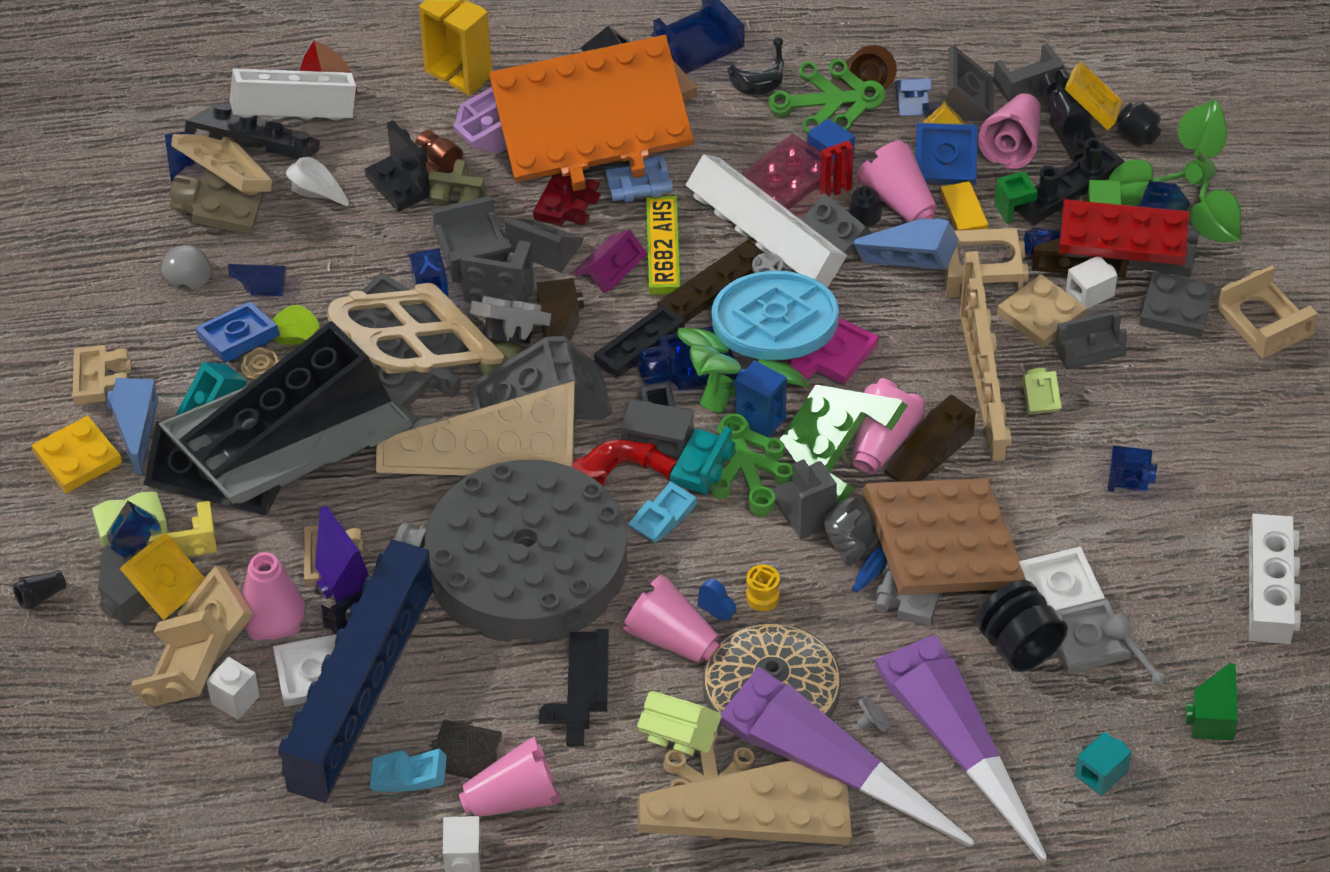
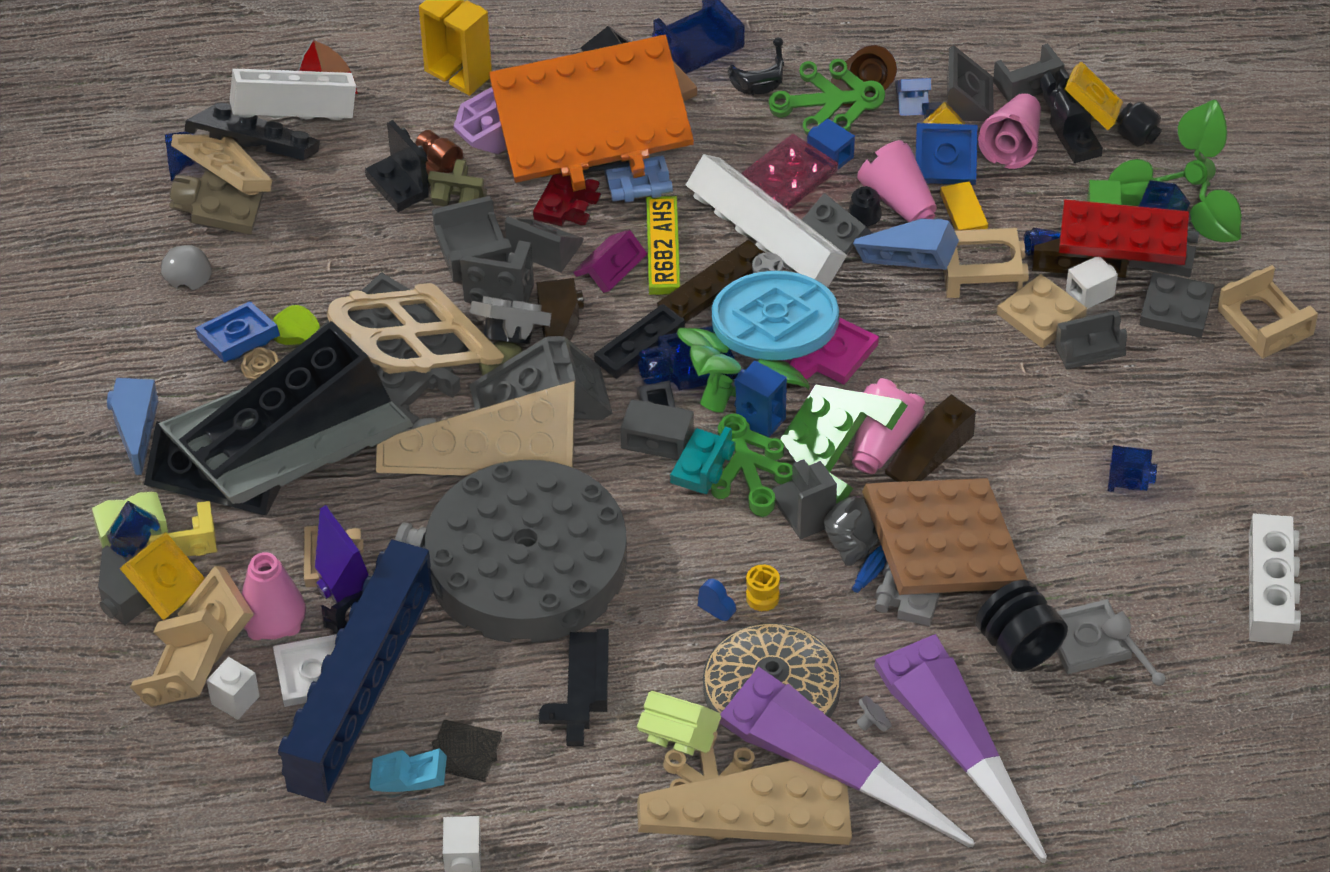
(37, 588): black cone -> none
(76, 454): yellow plate -> none
(91, 372): tan plate -> none
(211, 383): teal slope -> none
(260, 279): clear blue tile -> none
(314, 181): white piece -> none
(428, 268): clear blue brick -> none
(512, 783): bright pink cone -> none
(617, 451): red piece -> none
(664, 514): medium azure slope -> none
(671, 622): bright pink cone -> none
(841, 167): red tile -> none
(981, 348): tan wing -> none
(1013, 191): green panel -> none
(1041, 391): yellowish green bracket -> none
(1063, 578): white tile -> none
(1069, 182): black plate -> none
(1103, 763): teal brick -> none
(1214, 706): green slope -> none

